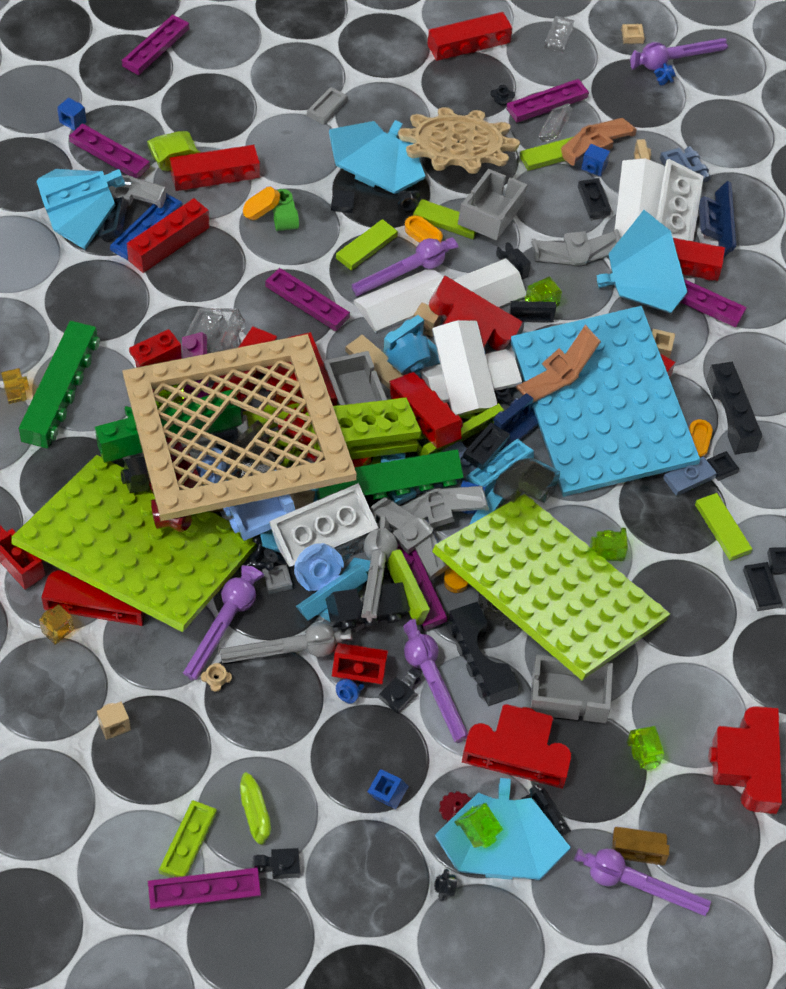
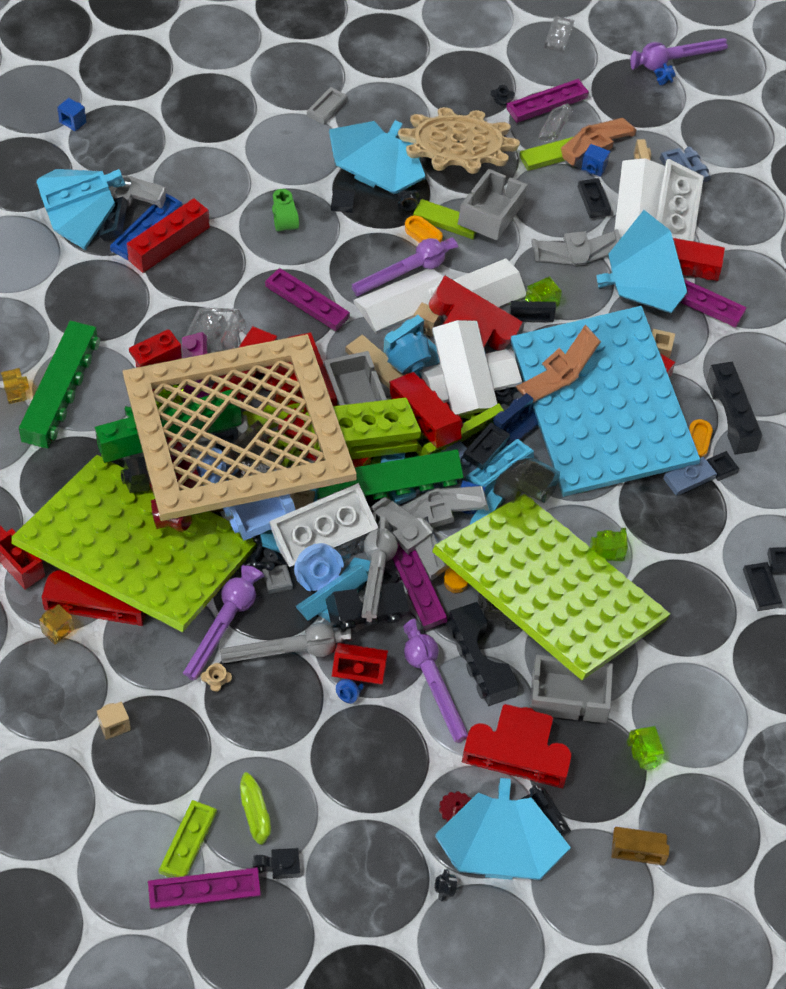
(109, 151): magenta plate -> none
(155, 44): magenta plate -> none
(171, 145): lime slope -> none
(214, 167): red brick -> none
(261, 203): light orange tile -> none
(366, 244): lime tile -> none
(388, 789): blue plate -> none
(400, 693): black plate -> none
(401, 572): lime tile -> none
(469, 36): red brick -> none
(480, 825): clear neon green brick -> none
(516, 258): black plate -> none
(609, 868): medium lavender piece -> none
(632, 34): tan tile -> none
(718, 217): dark blue bracket -> none
(723, 527): lime tile -> none
(750, 759): red brick -> none

